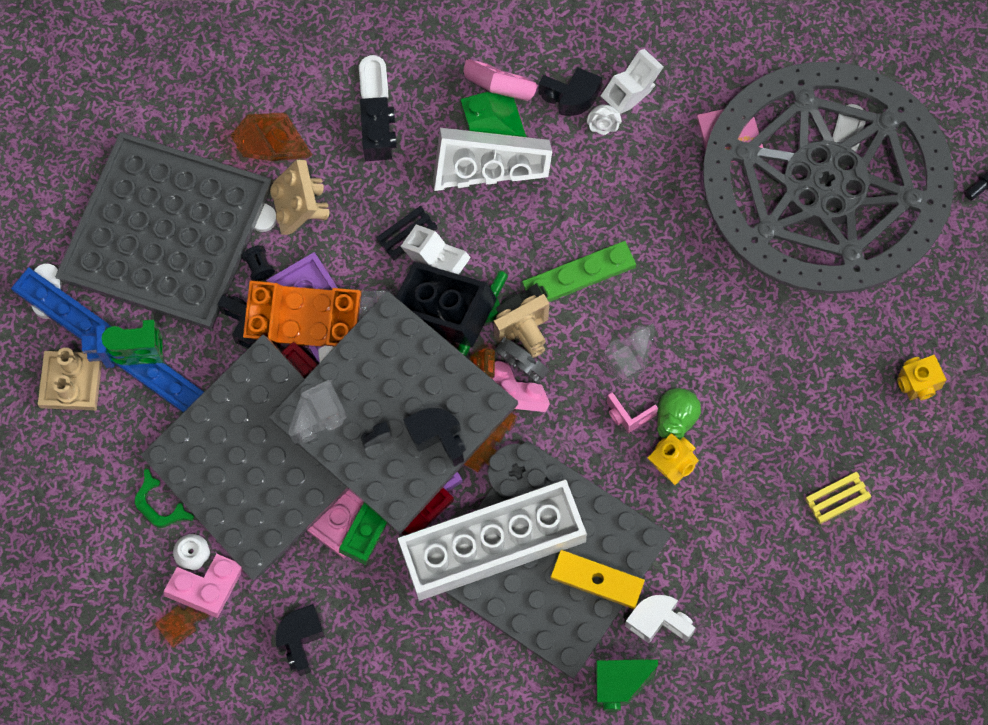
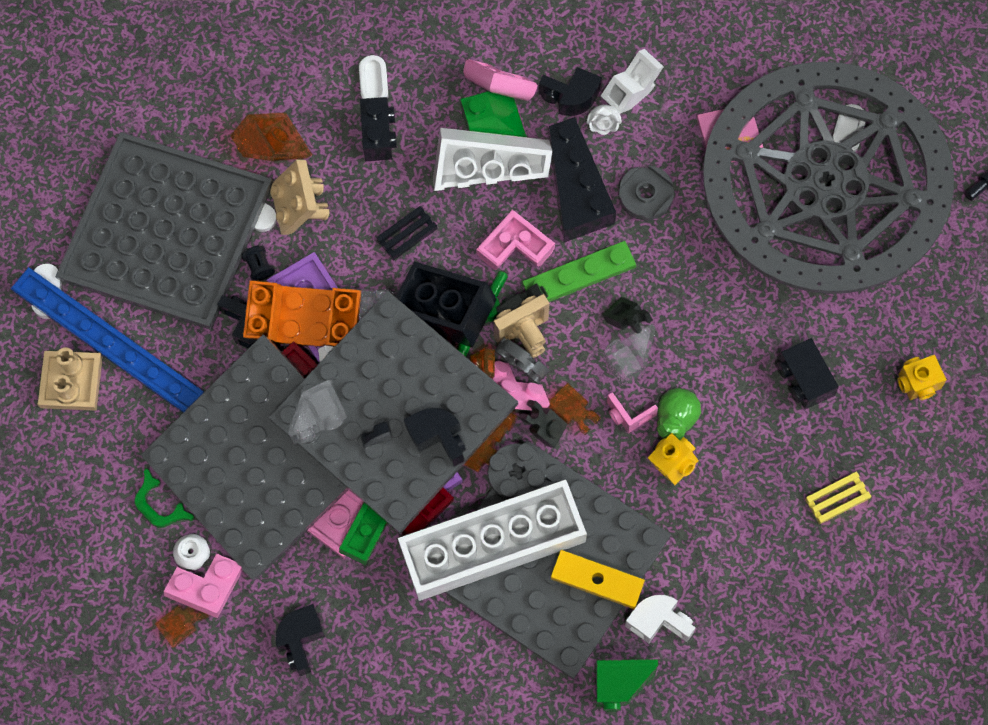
(124, 345): green hips -> none
(429, 249): white brick -> none
(512, 235): none -> bright pink brick
(546, 424): none -> pearl dark grey plate
(571, 406): none -> clear orange plate
(579, 187): none -> black wedge
(625, 314): none -> pearl dark grey plate
(644, 178): none -> dark grey plate
(807, 374): none -> black brick

